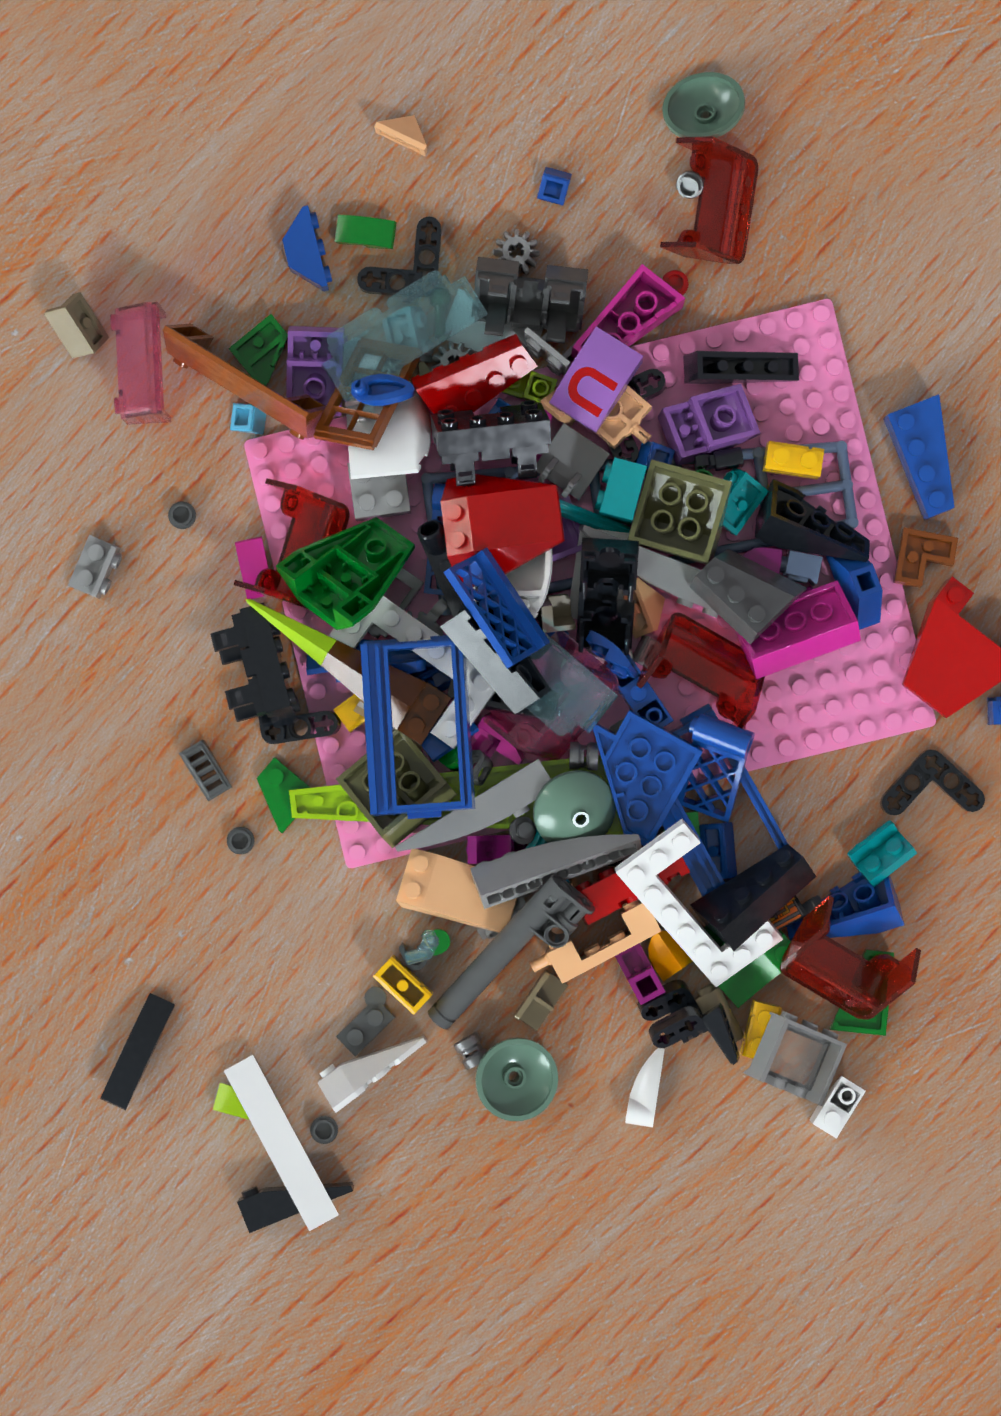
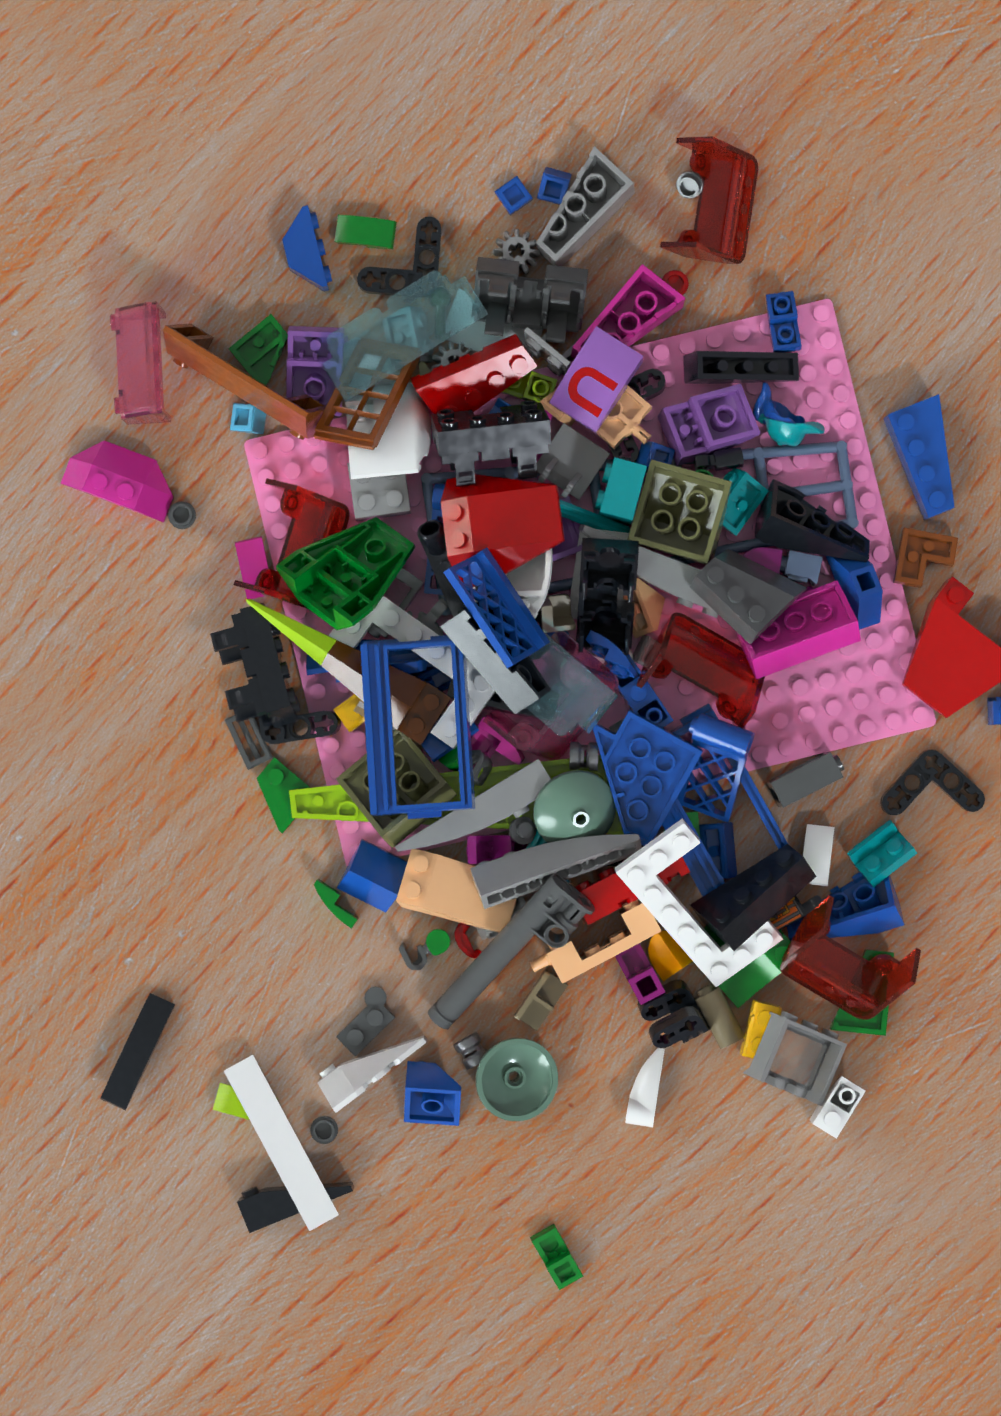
(77, 326): dark tan panel -> none
(95, 567): light grey bracket -> none
(120, 479): none -> dark pink wedge
(187, 753): dark grey slope -> none
(240, 840): dark grey plate -> none
(258, 759): none -> dark grey tile
(330, 897): none -> green slope
(373, 876): none -> blue slope
(382, 389): blue arm -> none
(403, 984): yellow brick -> none
(404, 132): light nougat slope -> none
(426, 949): clear light blue arm -> none
(431, 1095): none -> blue slope
(463, 941): none -> red piece
(513, 195): none -> blue tile
(556, 1256): none -> green slope
(585, 208): none -> light grey wedge
(704, 105): sand green dish -> none
(719, 1028): black slope -> none
(780, 422): none -> hair
(783, 322): none -> blue slope
(793, 460): yellow brick -> none
(805, 779): none -> dark grey window
(818, 851): none -> white slope

